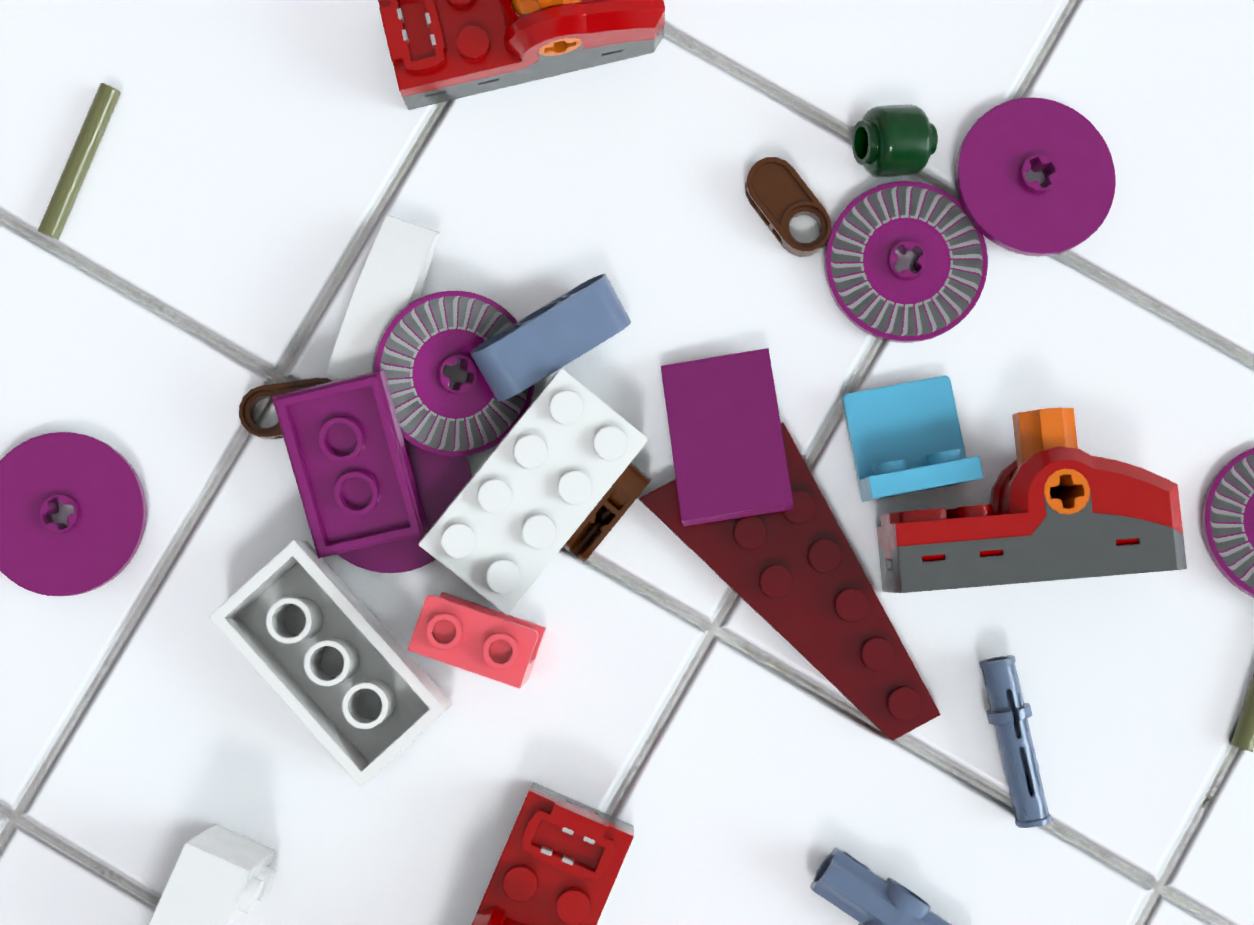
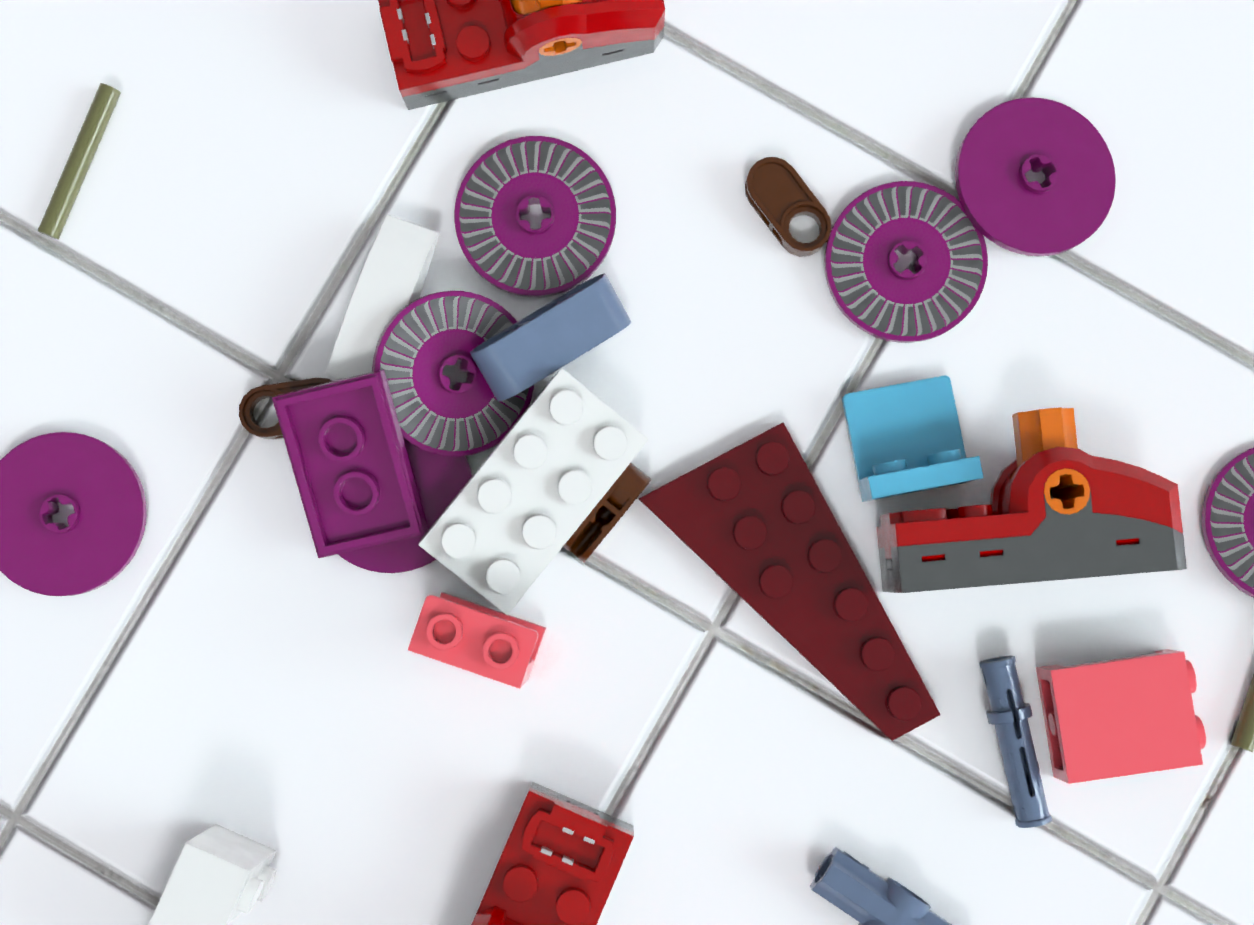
(330, 661): white brick -> none
(504, 187): none -> piece
(726, 437): magenta tile -> none
(894, 140): dark green head -> none
(1121, 716): none -> coral panel

